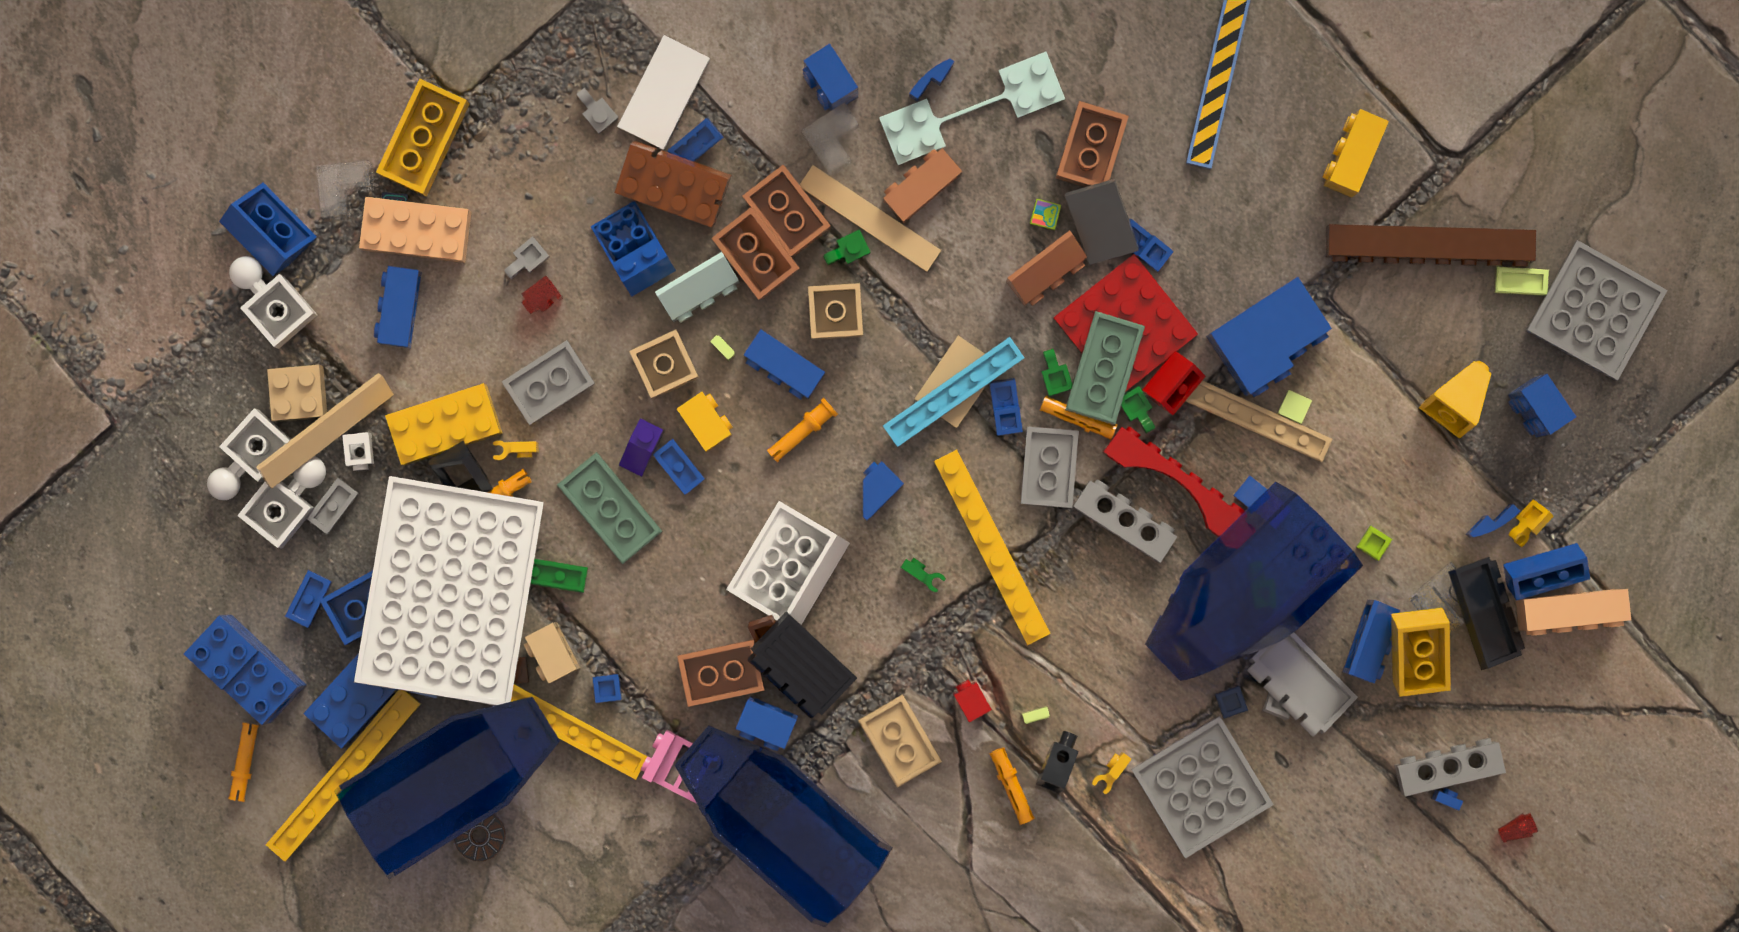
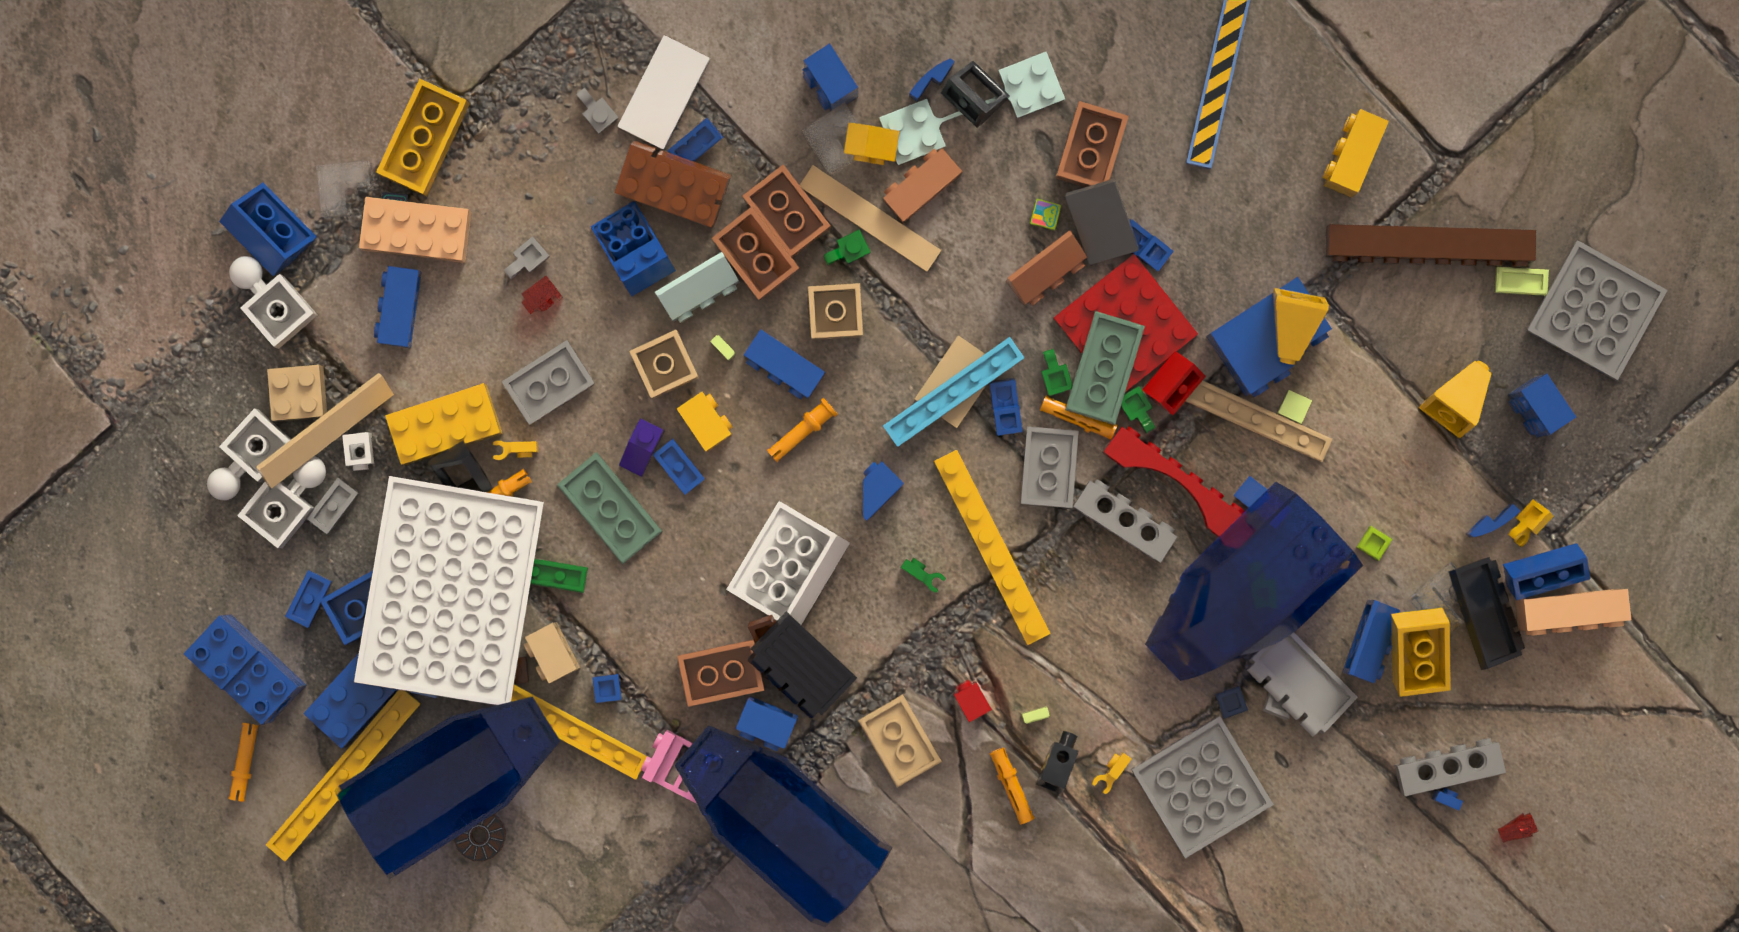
(871, 143): none -> yellow brick
(967, 101): none -> black tile
(1296, 322): none -> yellow slope

